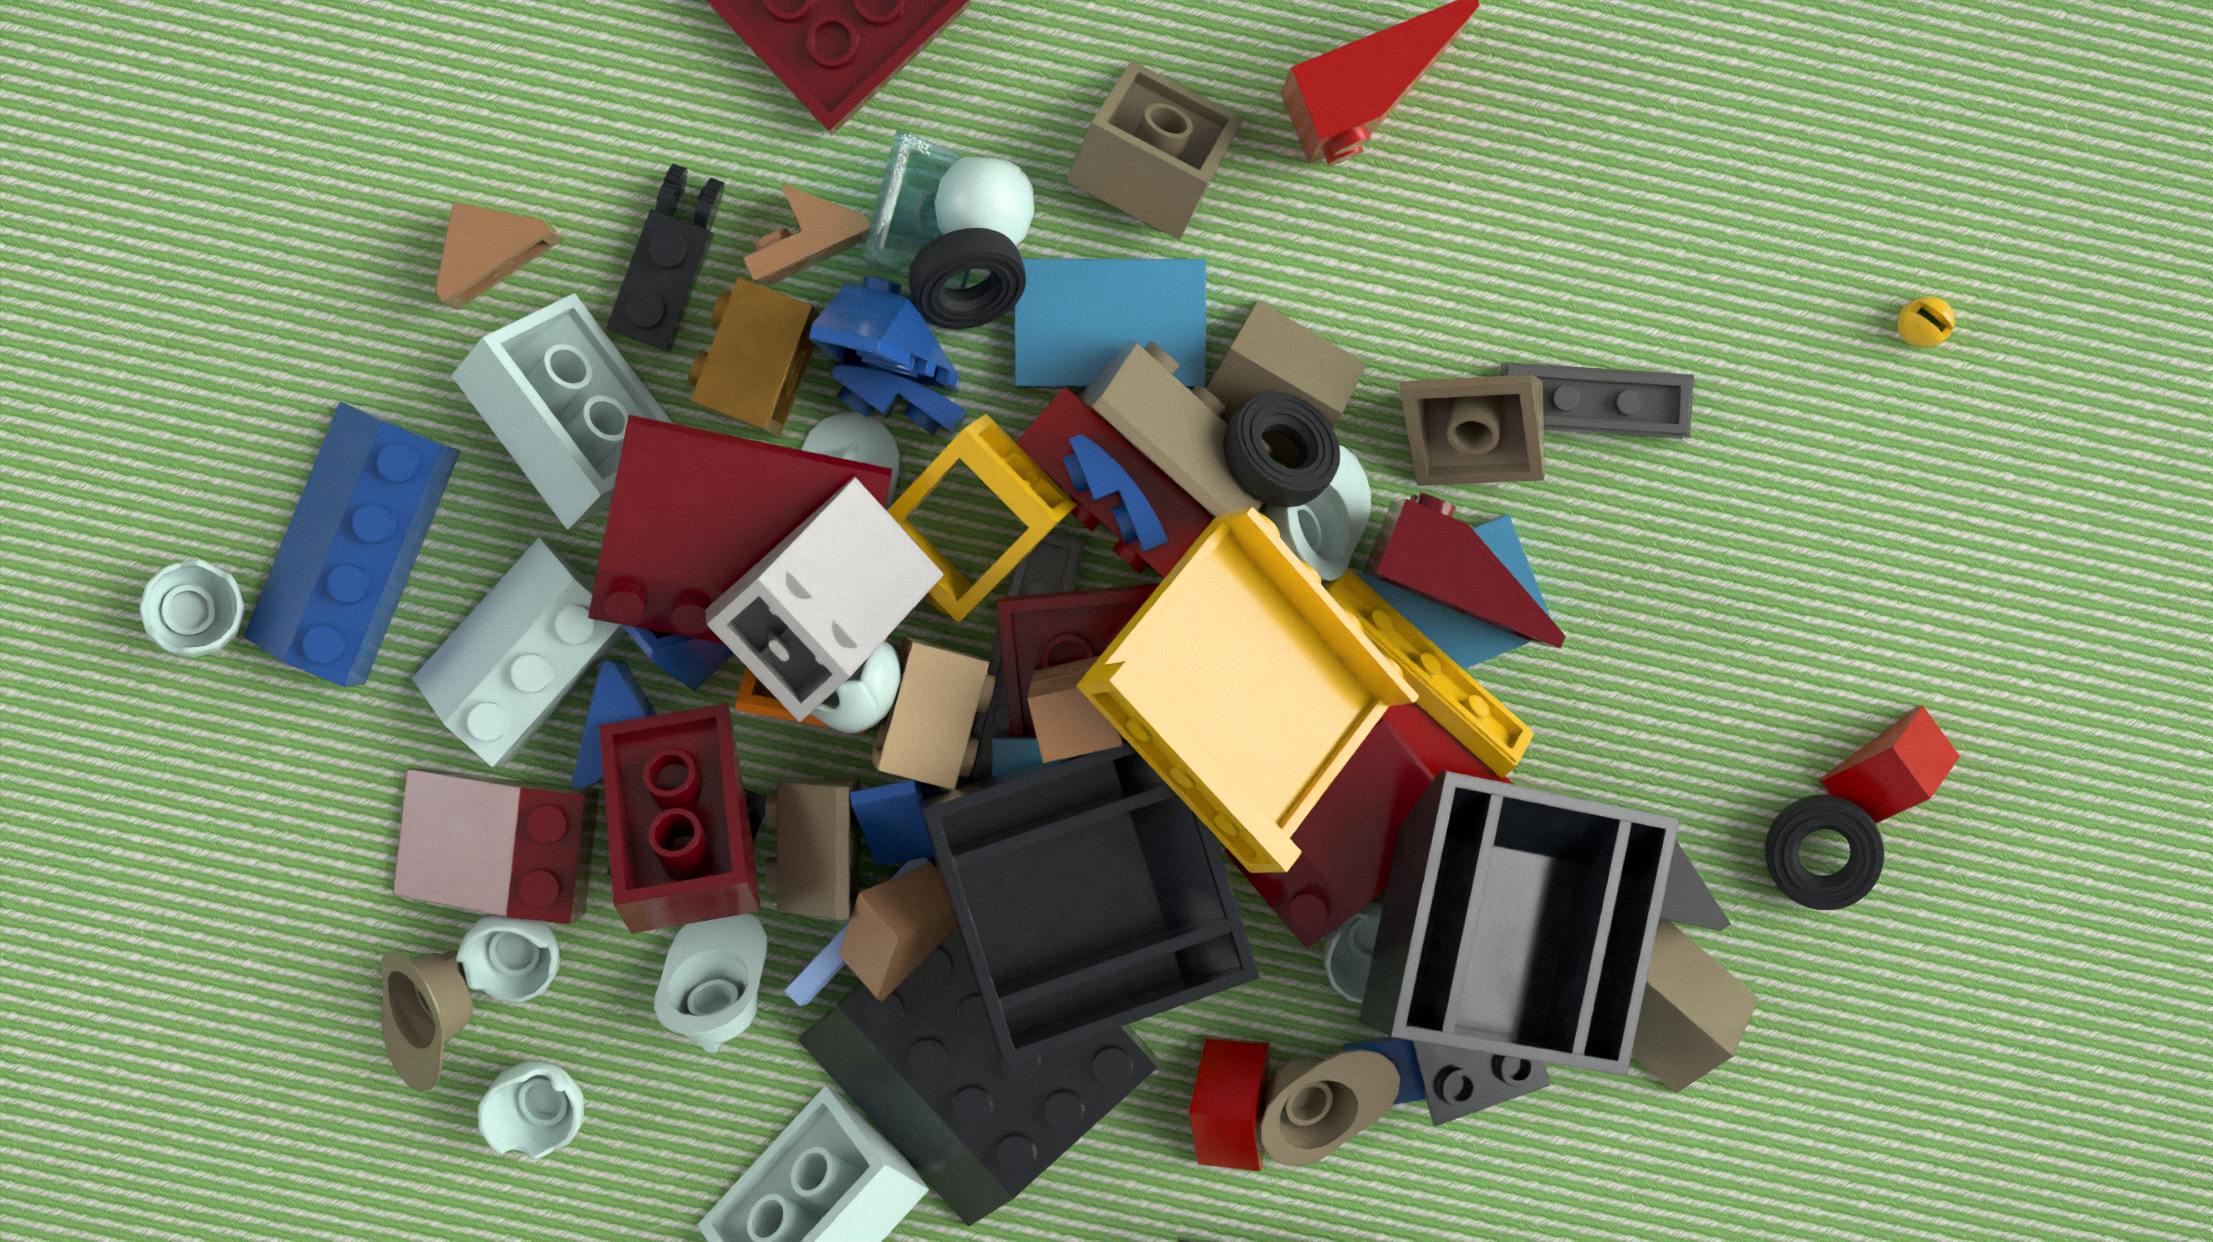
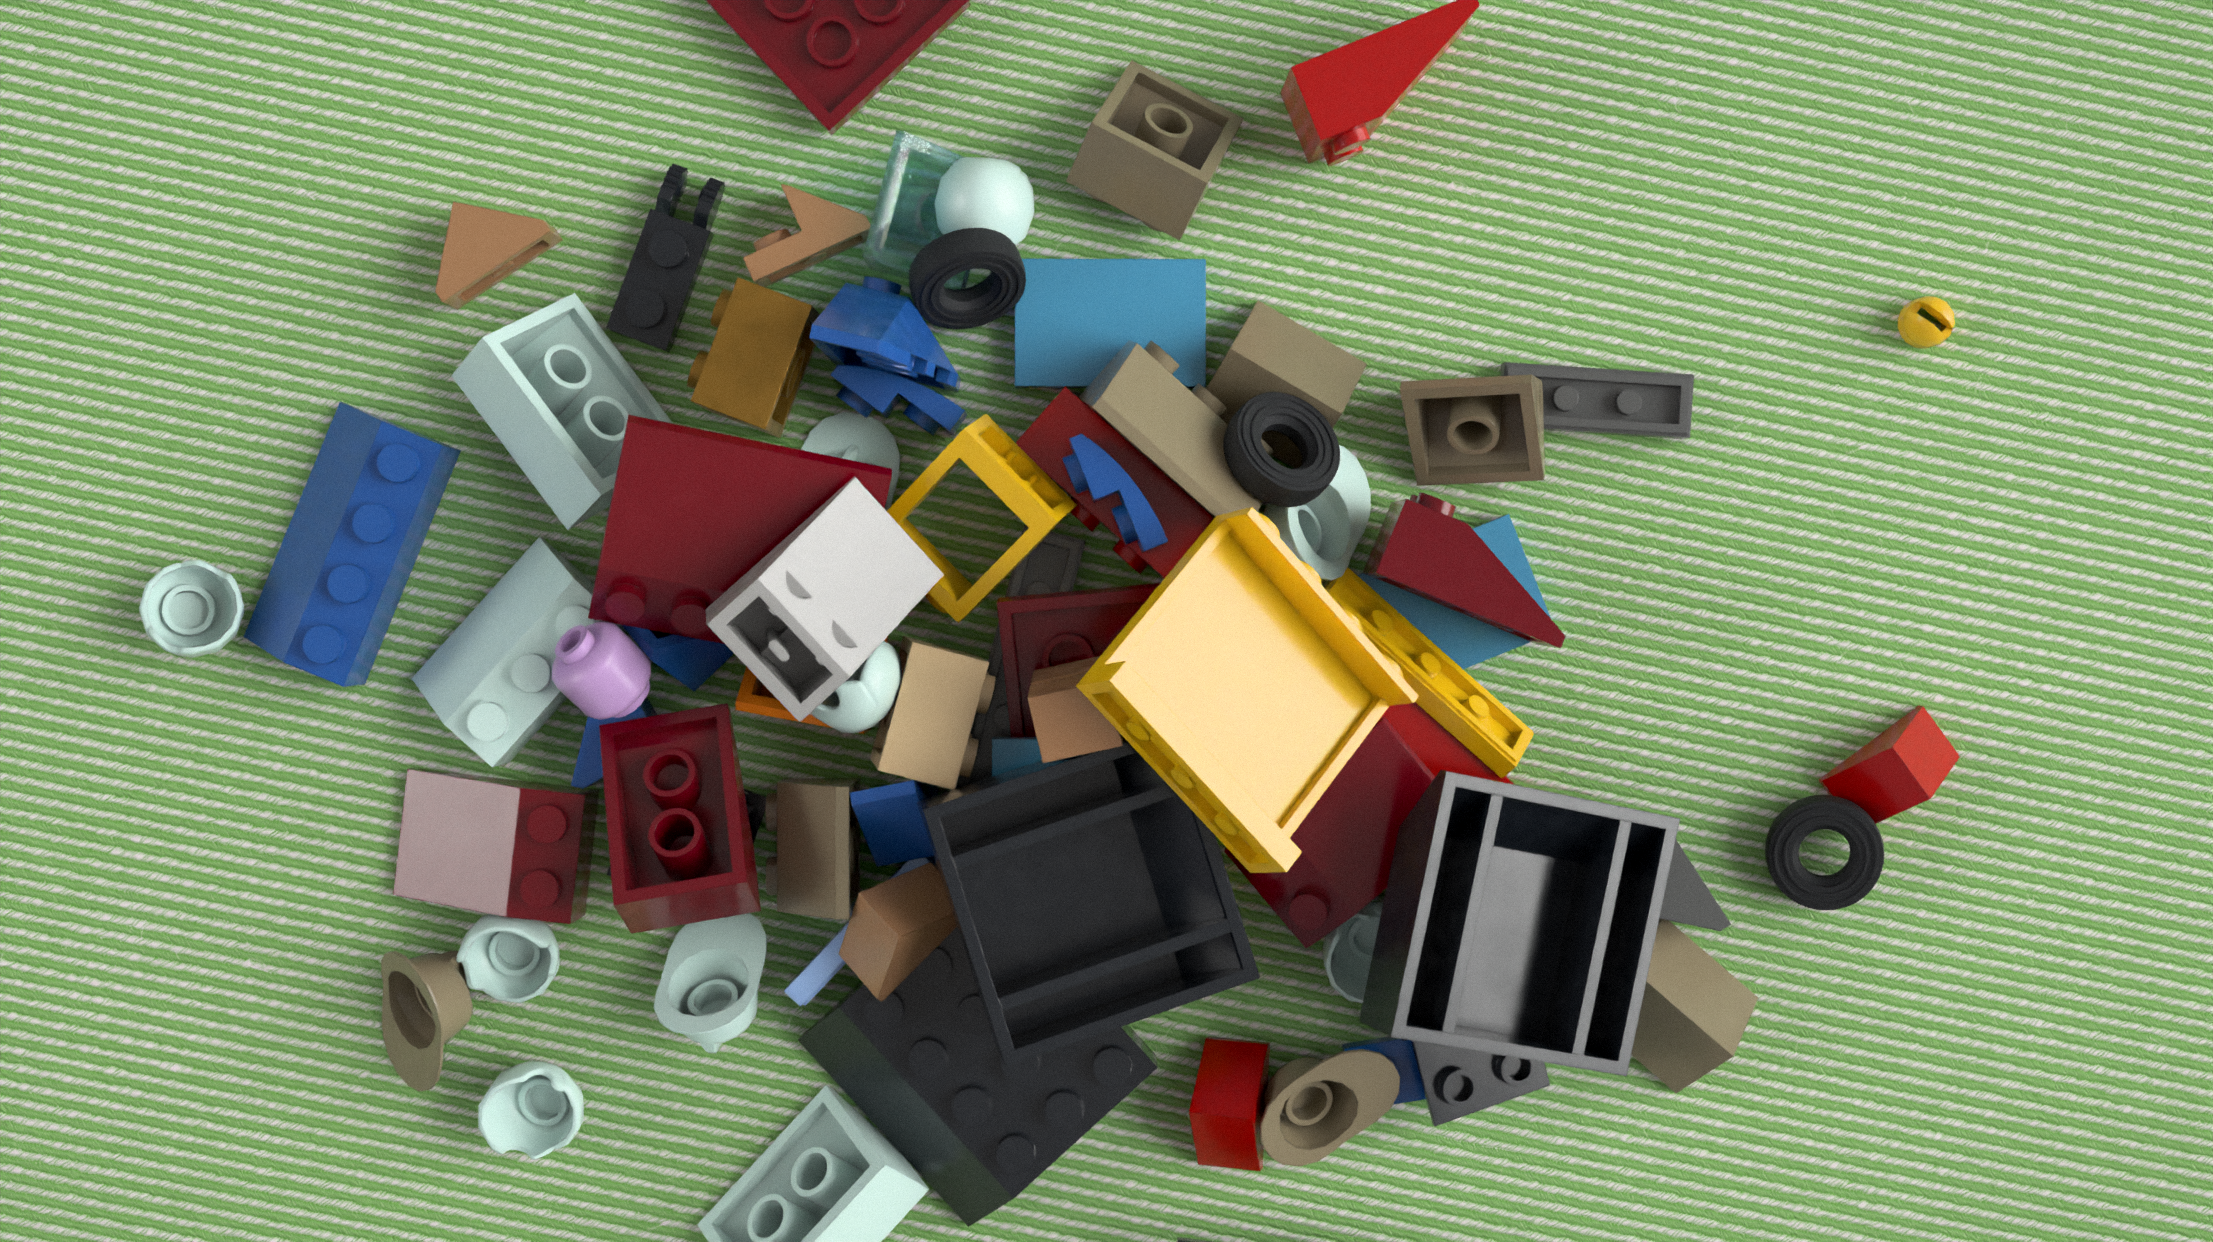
(601, 670): none -> lavender head

